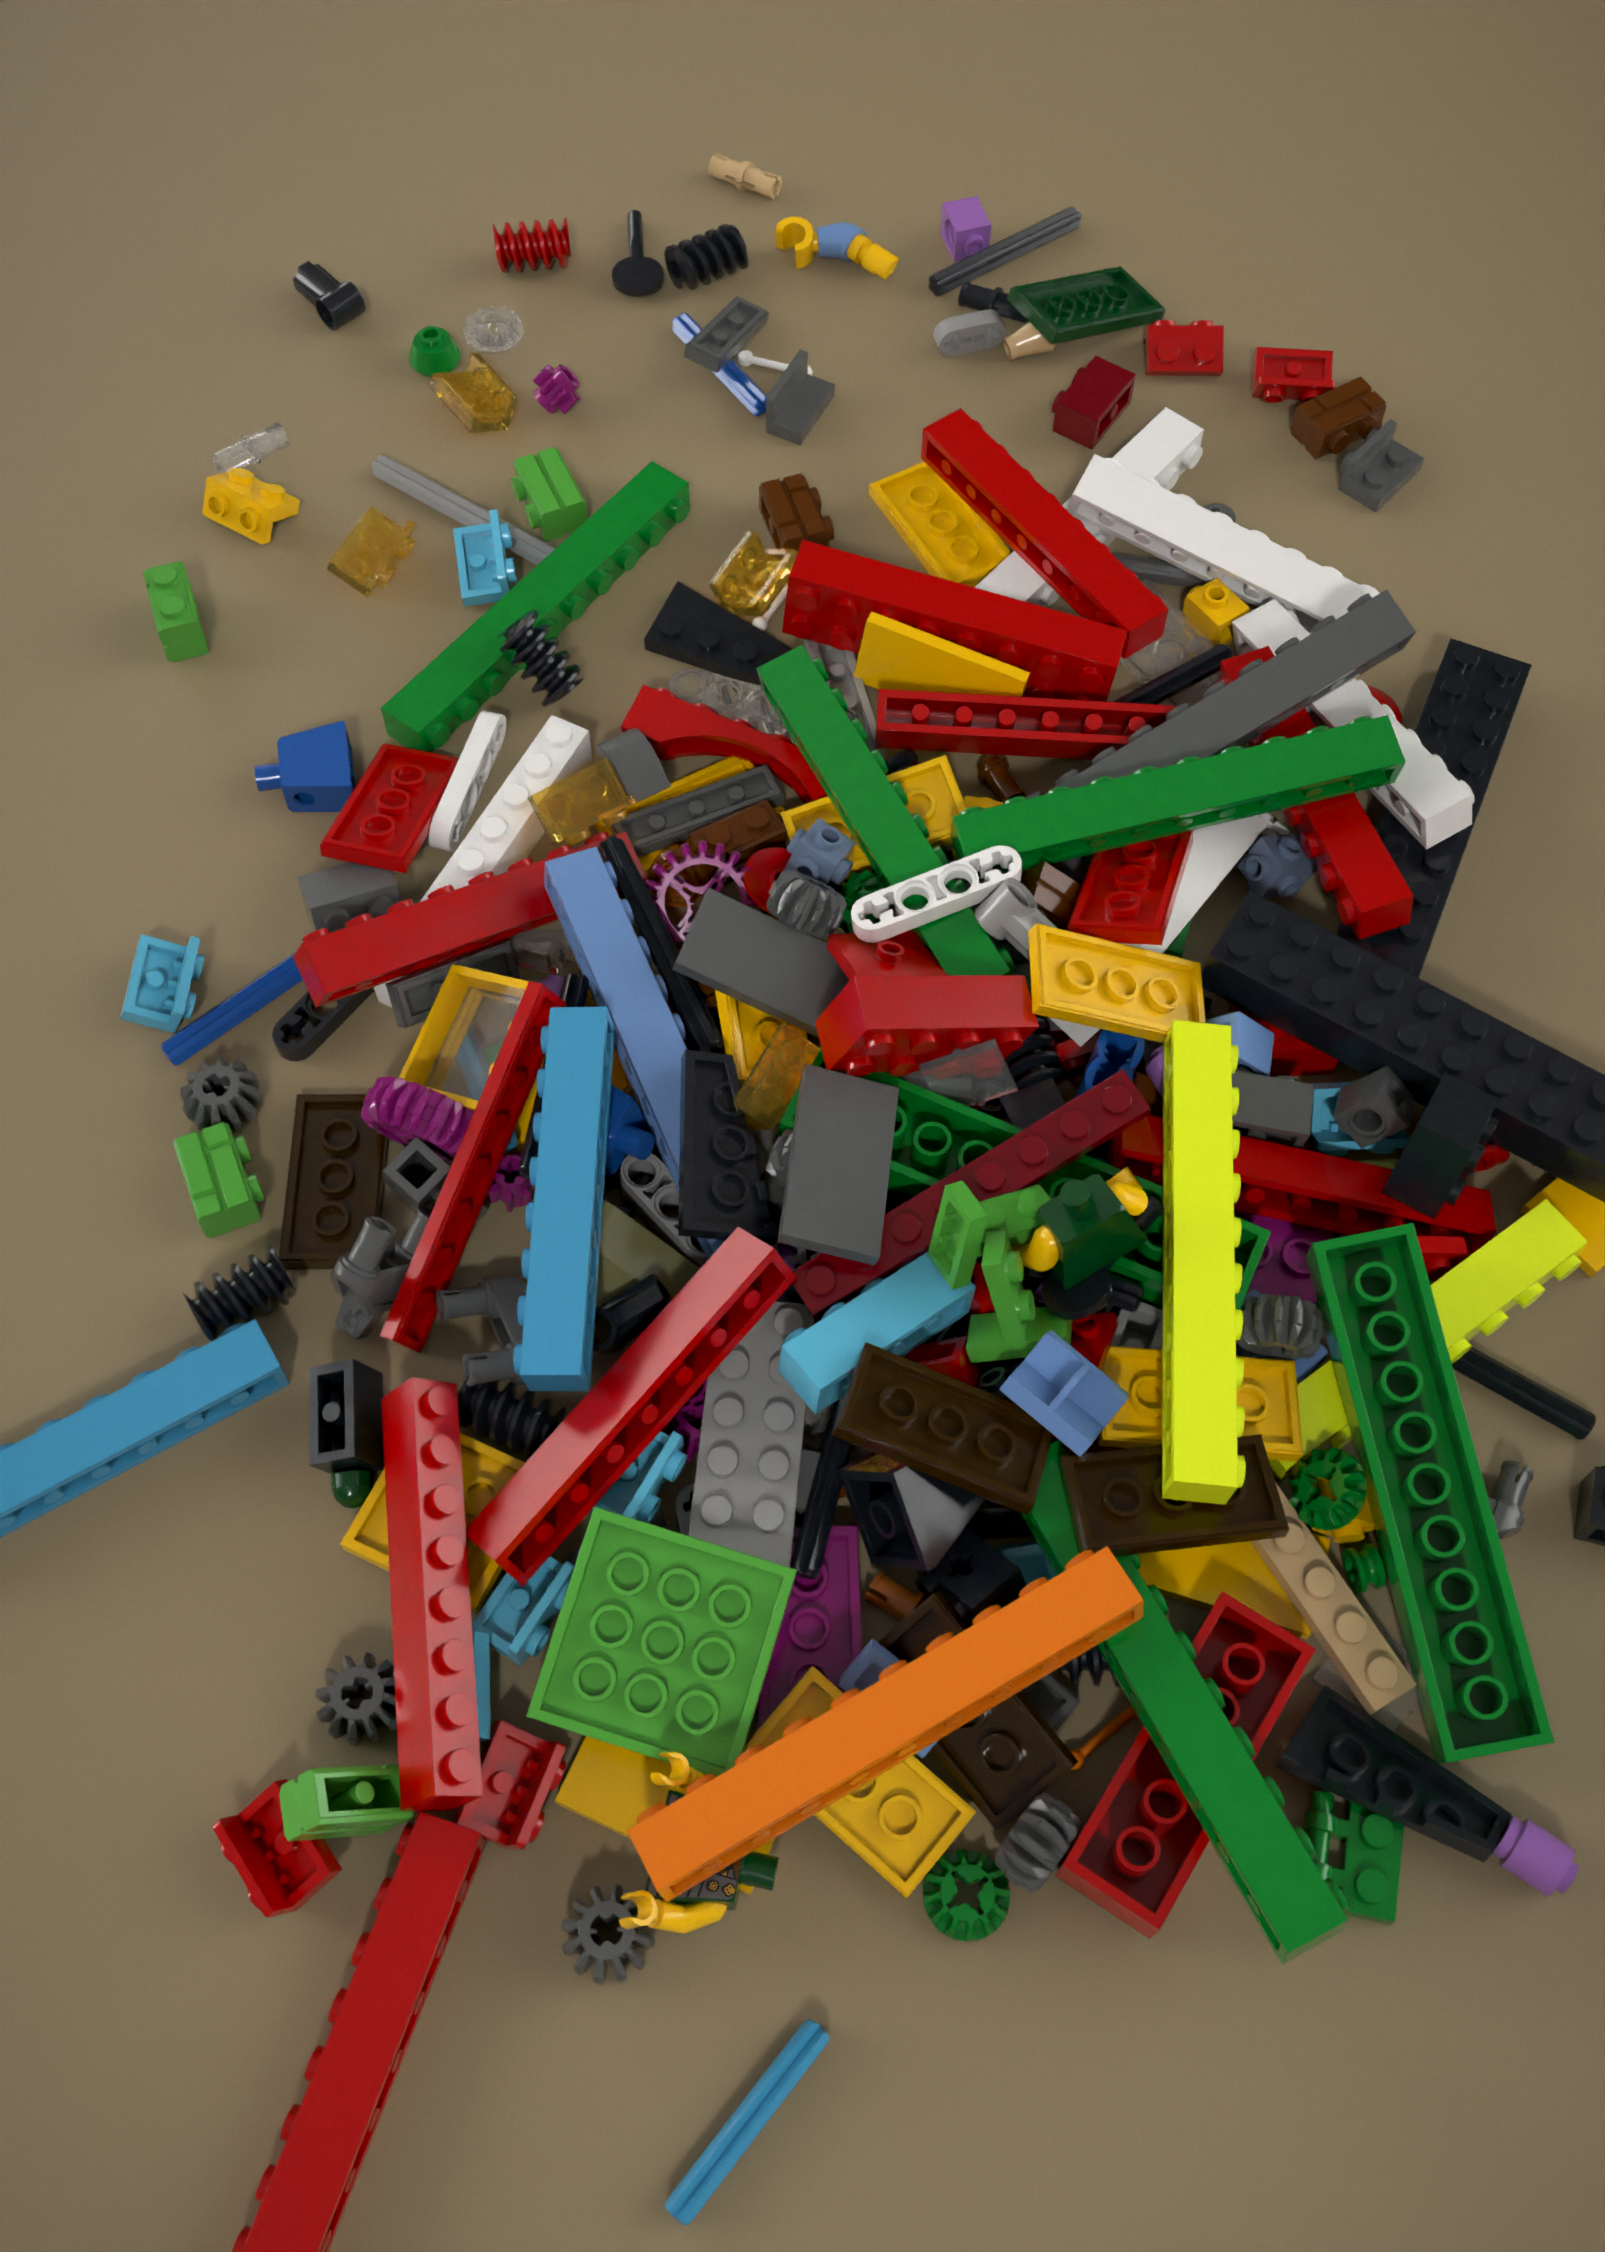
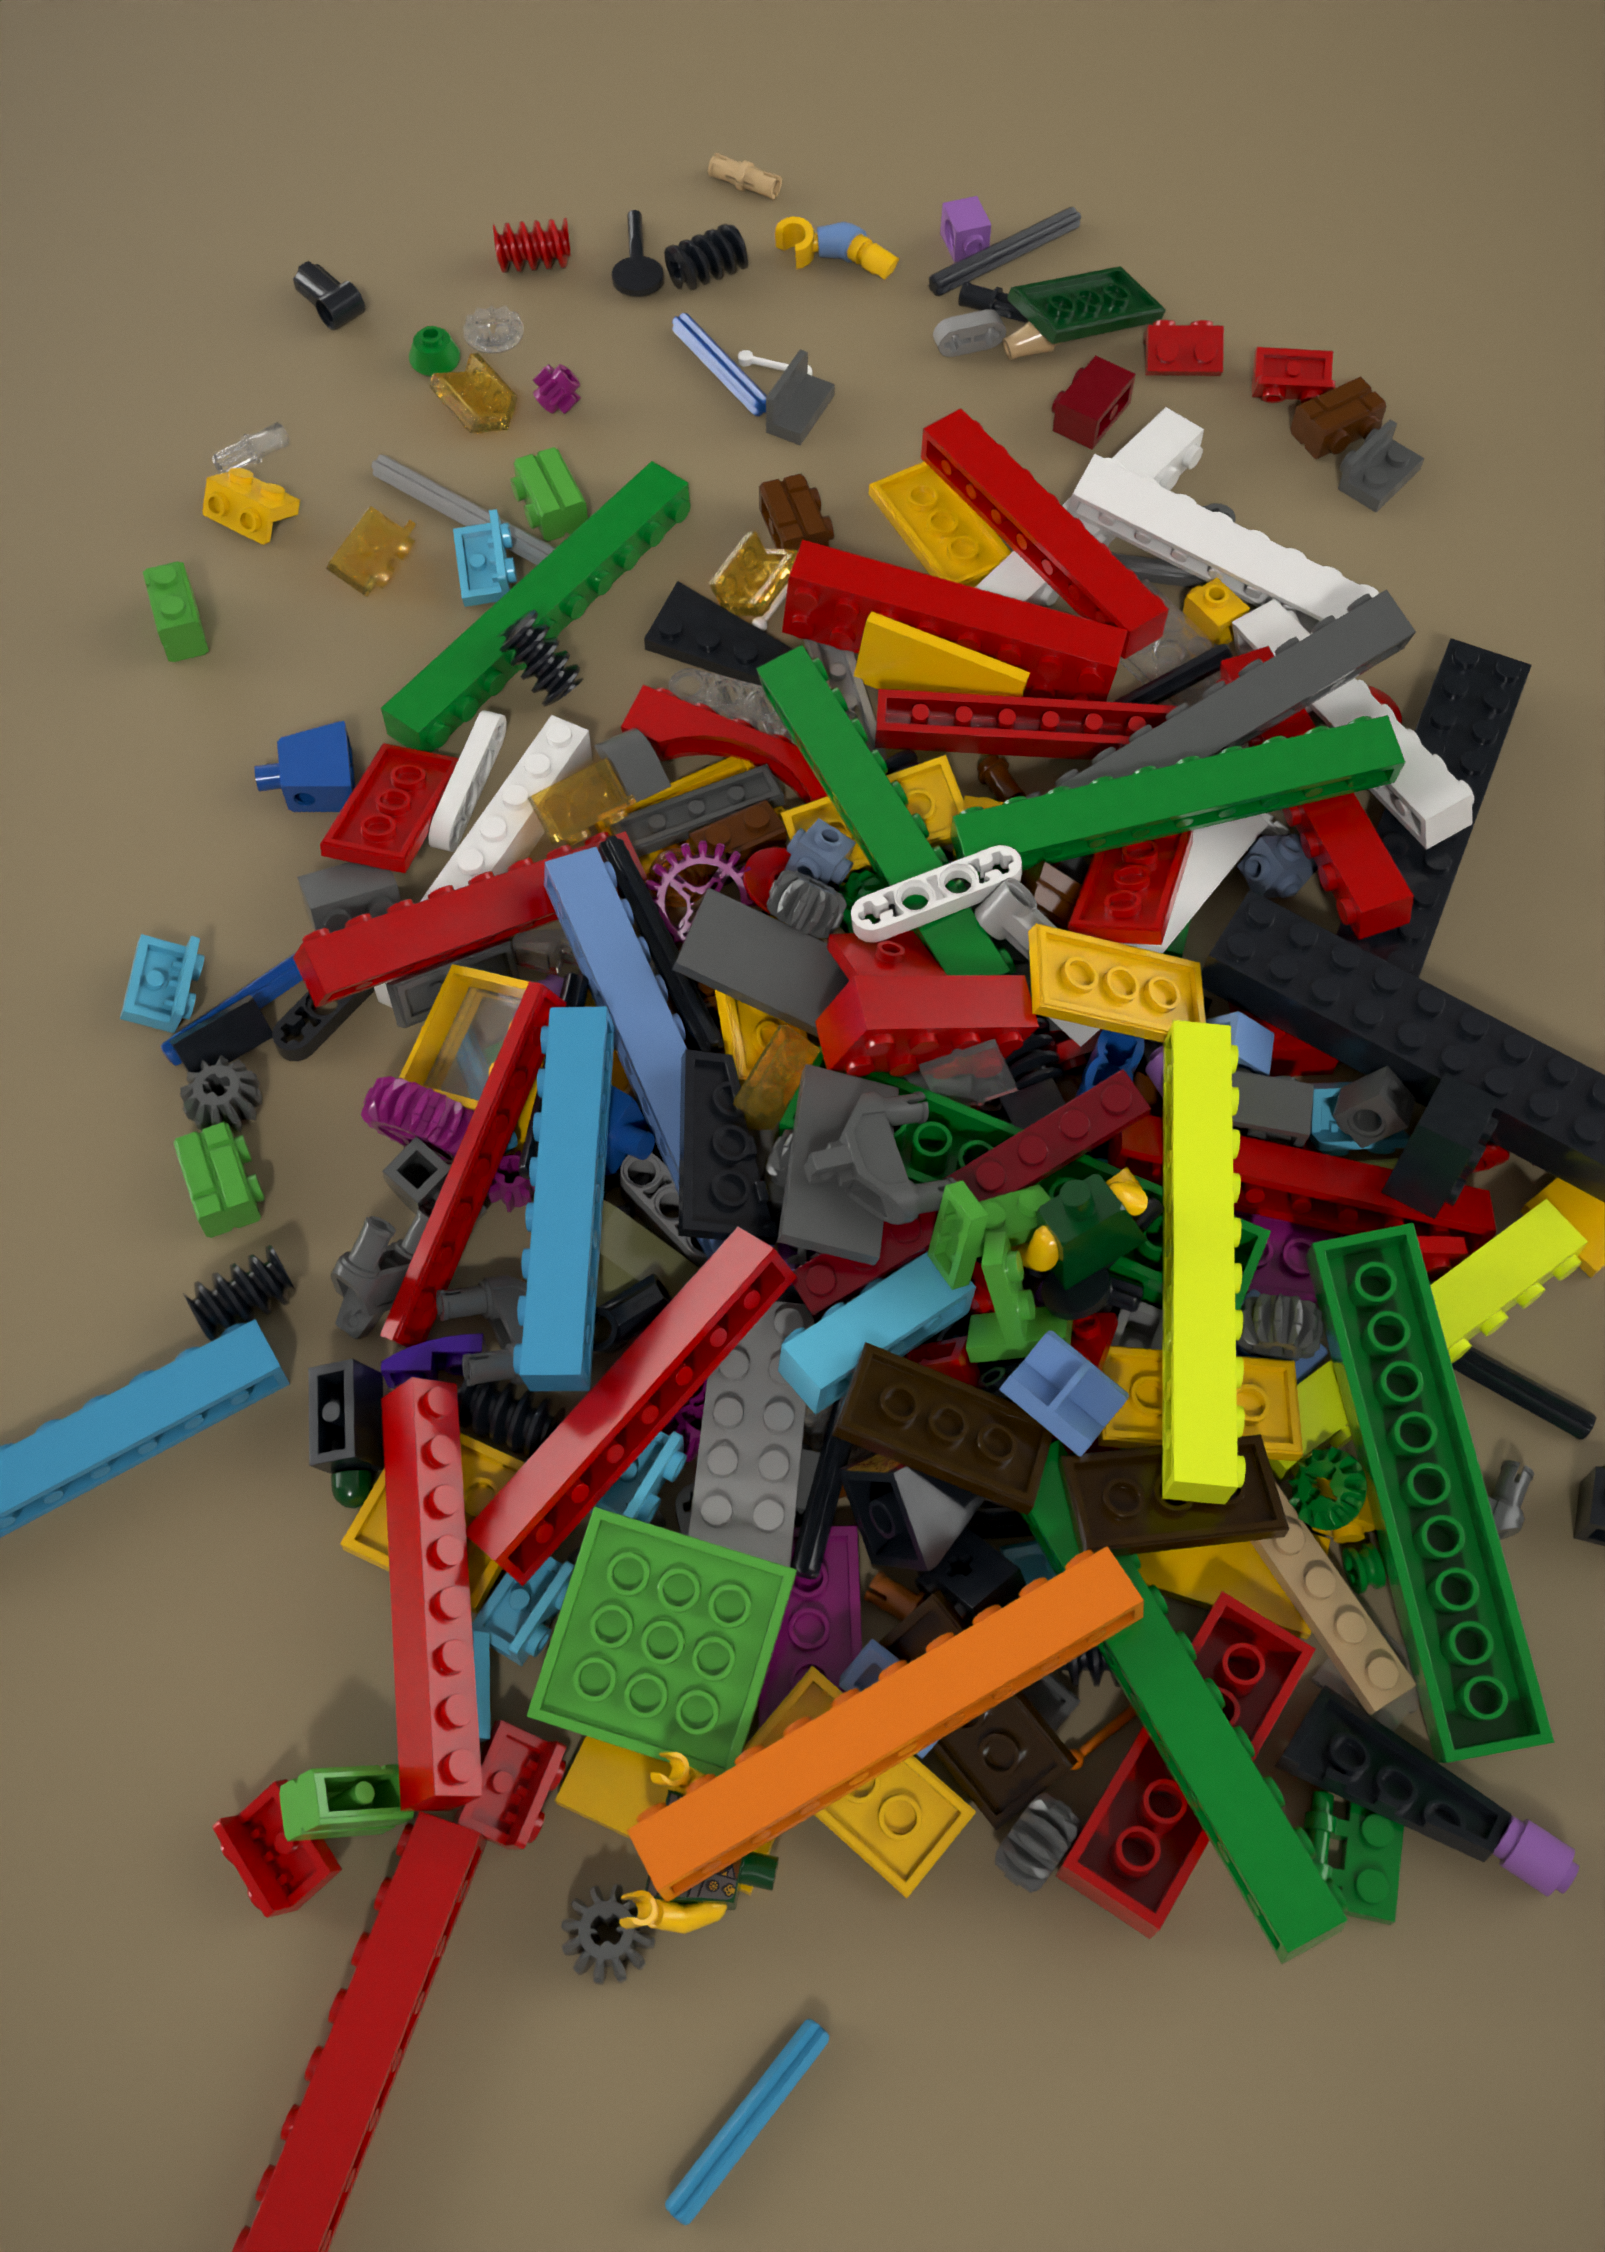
(225, 1034): none -> black tile
(330, 1180): dark brown tile -> none
(349, 1686): dark grey gear -> none
(431, 1356): none -> dark purple slope
(726, 334): dark grey tile -> none
(870, 1164): none -> dark grey connector
(962, 1921): green gear -> none

